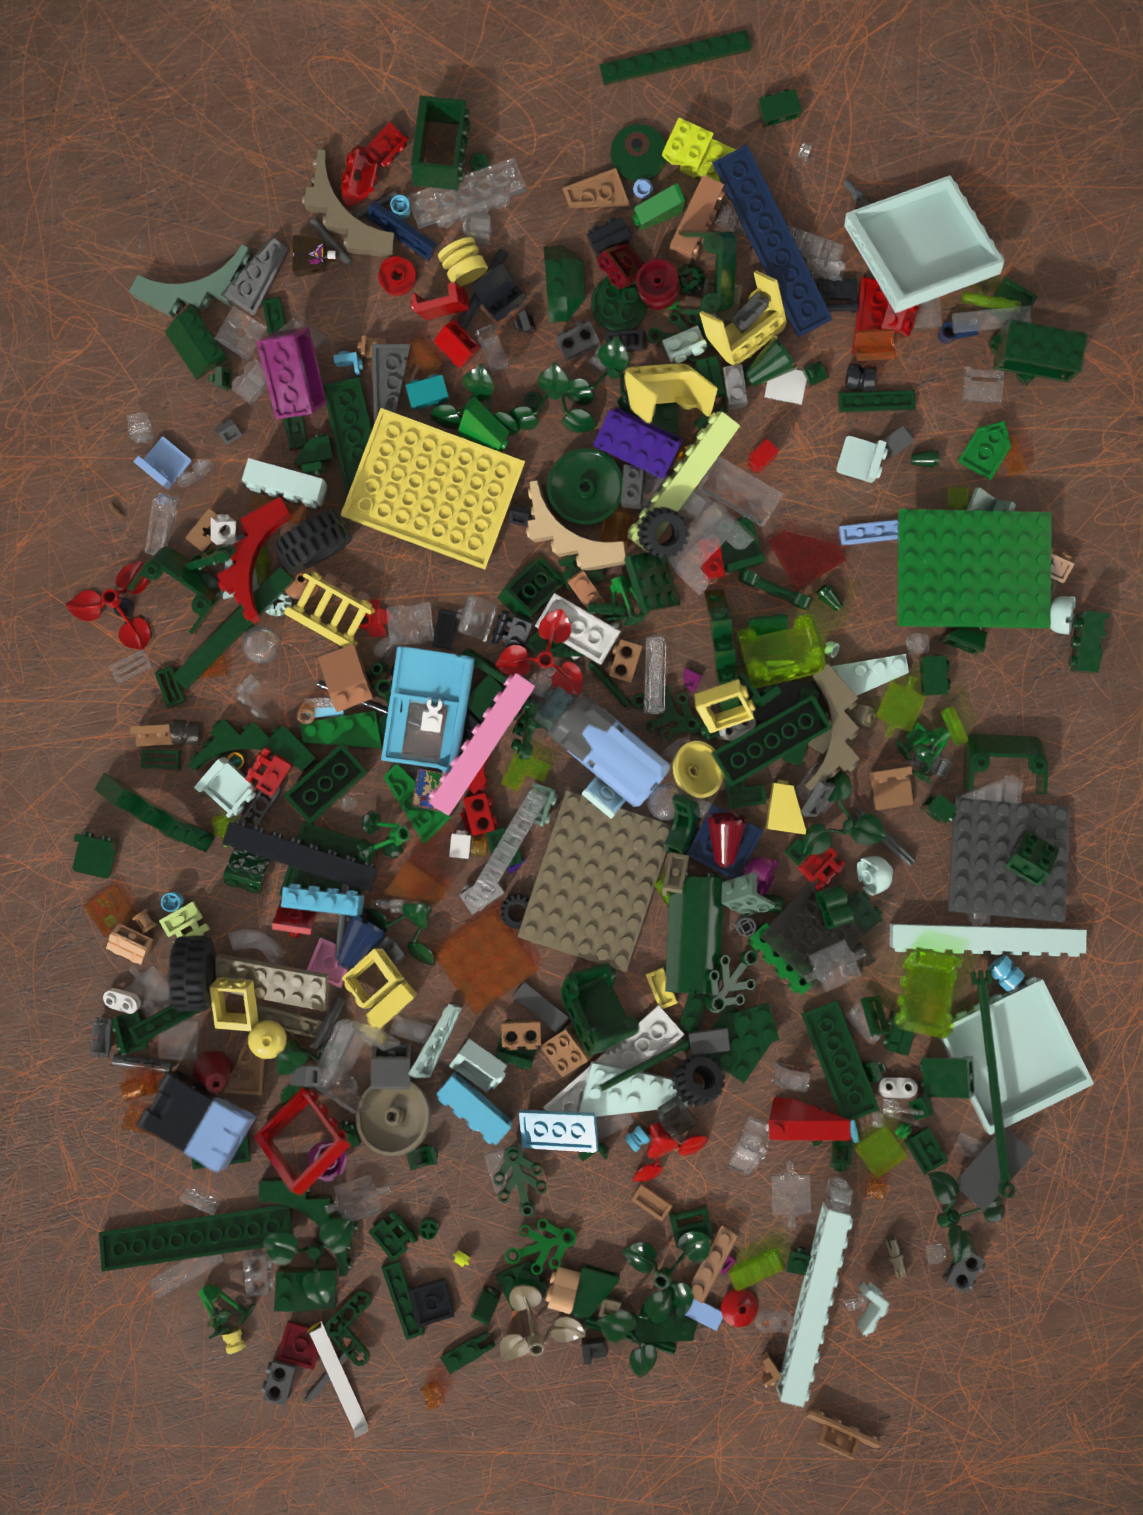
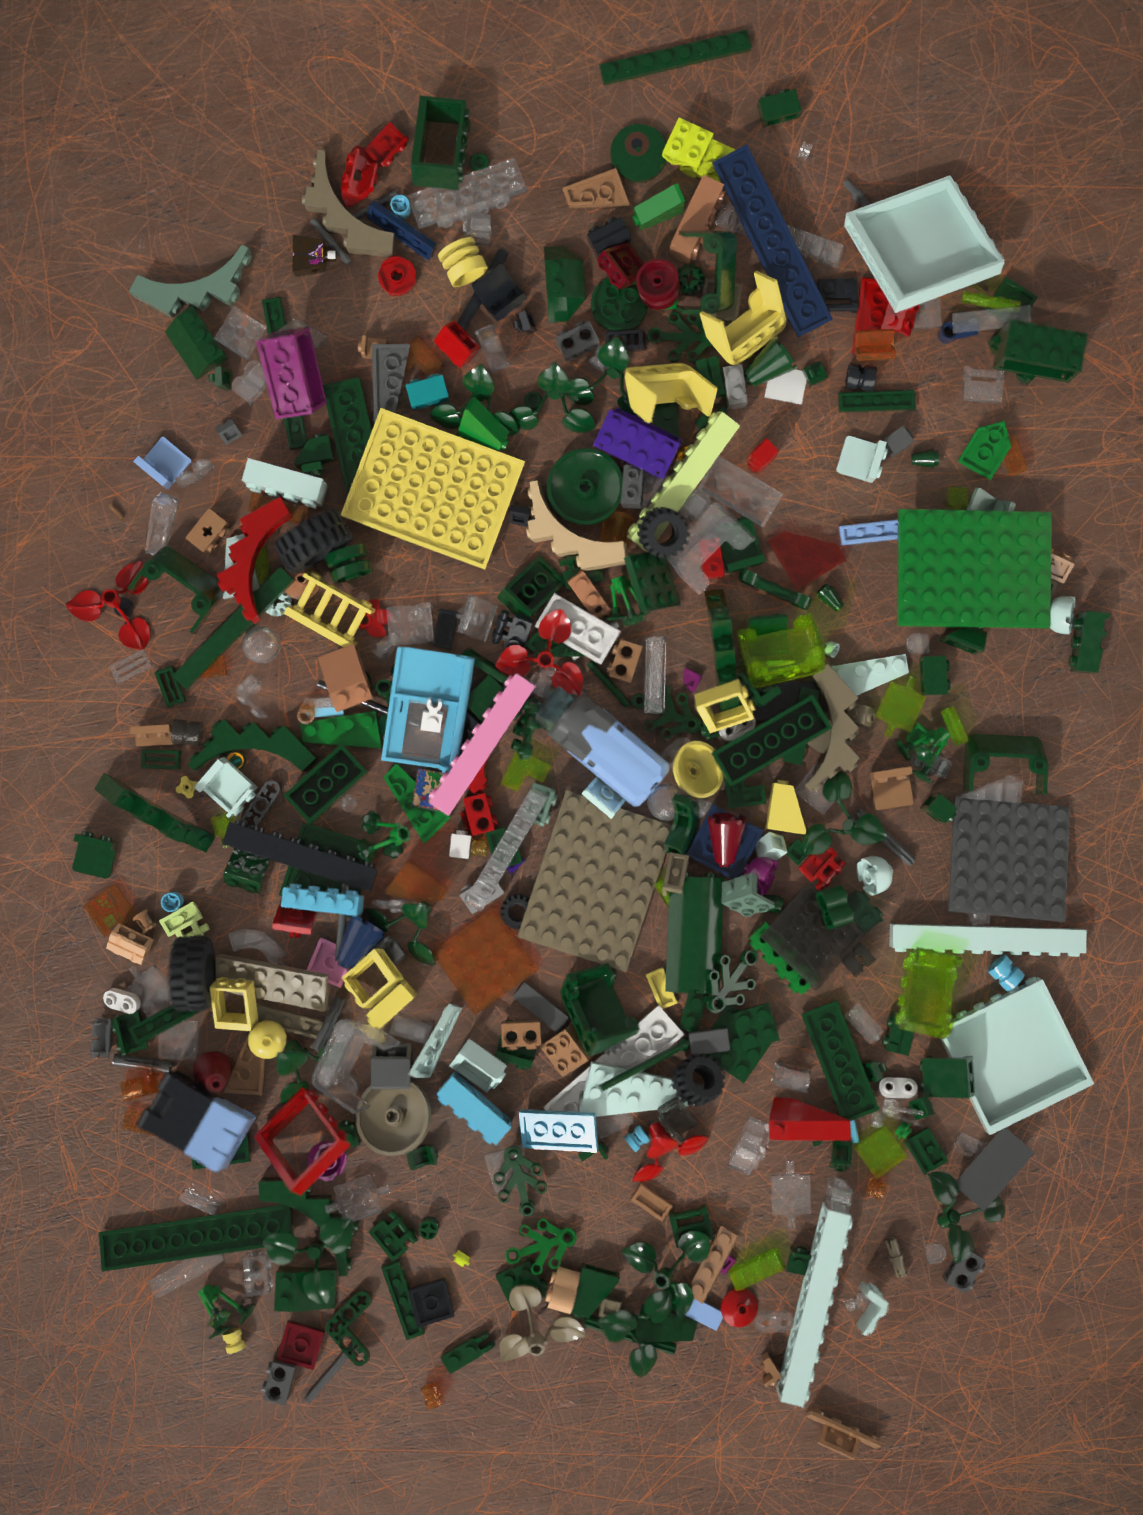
(140, 427): clear brick -> none
(187, 792): none -> light yellow plate
(213, 557): dark green hinge -> none
(227, 536): white brick -> none
(254, 279): dark grey wing -> none
(273, 775): red plate -> none
(306, 1076): dark grey brick -> none
(338, 1378): white sticker -> none
(345, 358): medium azure bracket -> none
(349, 563): none -> dark green wheel
(383, 672): dark green cone -> none
(454, 303): red panel -> none
(485, 1305): dark green slope -> none
(592, 1349): pearl dark grey panel -> none
(606, 608): dark green axle -> none
(642, 188): light blue plate -> none
(684, 344): light aqua bracket -> none
(745, 926): dark grey wheel -> none
(750, 312): dark grey hinge -> none
(771, 846): none -> light aqua panel
(818, 799): dark grey tile -> none
(832, 271): clear hinge -> none
(835, 965): clear plate -> none
(873, 1015): dark green tile -> none
(981, 984): dark green hinge -> none
(1033, 858): dark green bracket -> none

